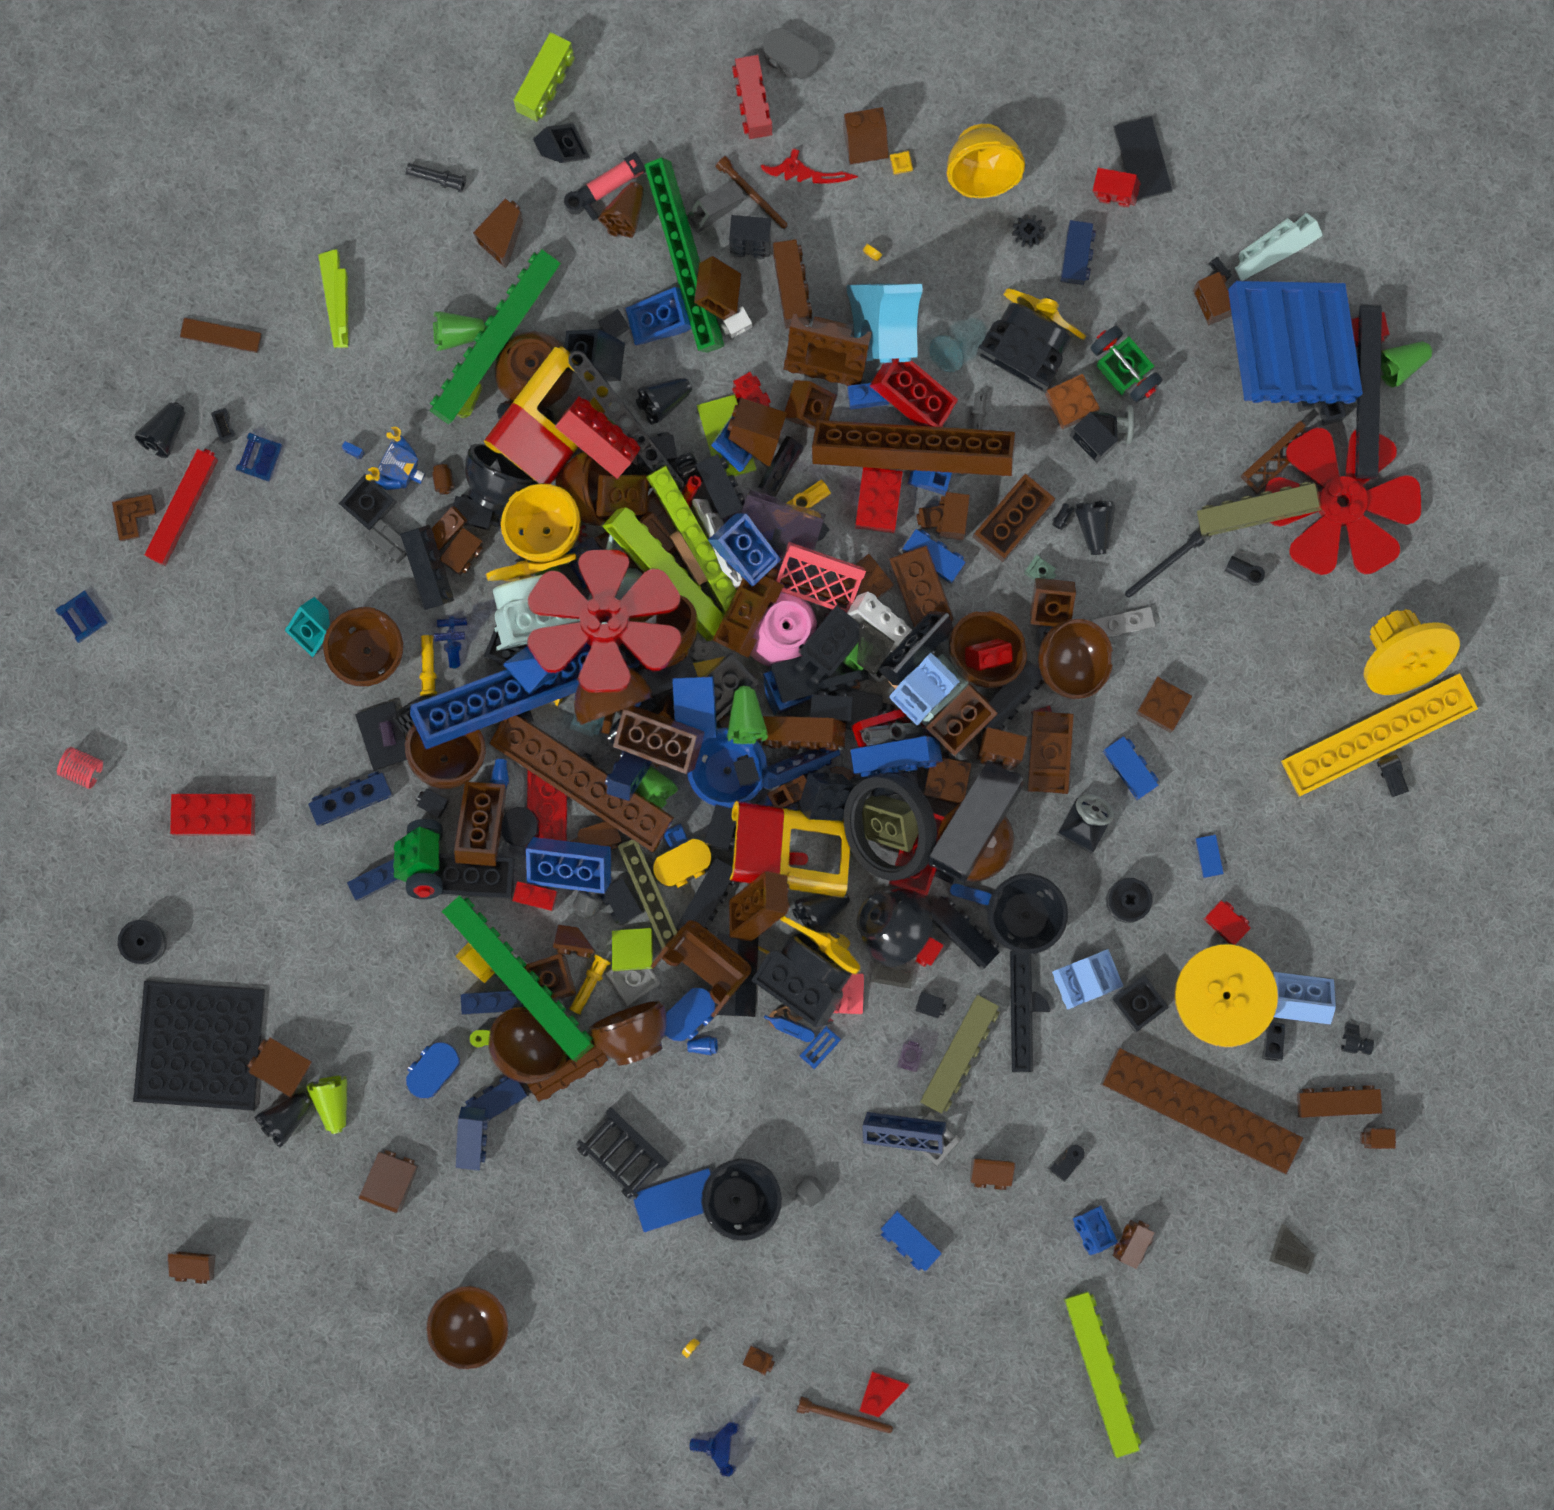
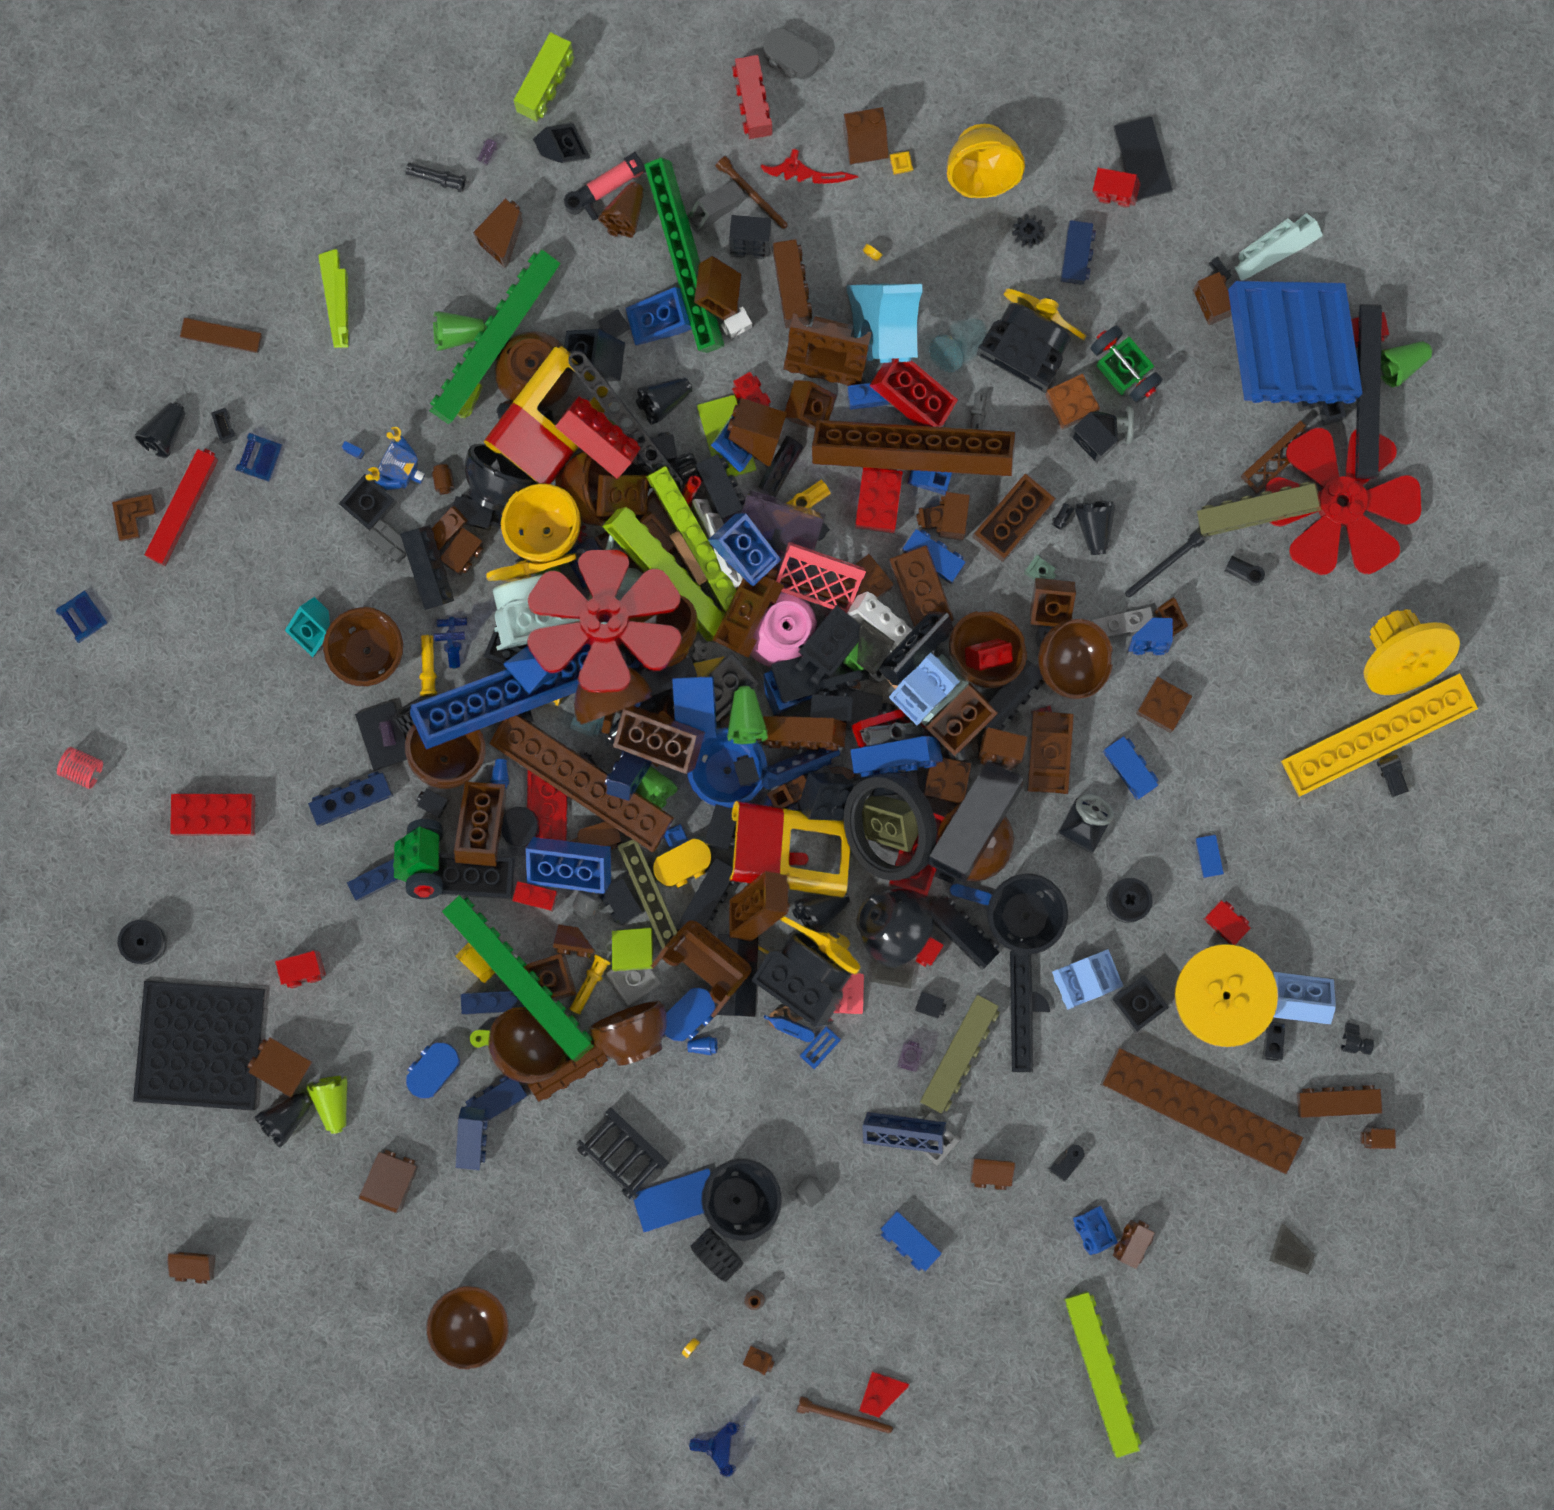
(300, 968): none -> red brick
(488, 149): none -> clear purple pin
(716, 1255): none -> black tyre
(754, 1294): none -> reddish brown cone
(1153, 637): none -> blue slope
(1172, 610): none -> reddish brown slope

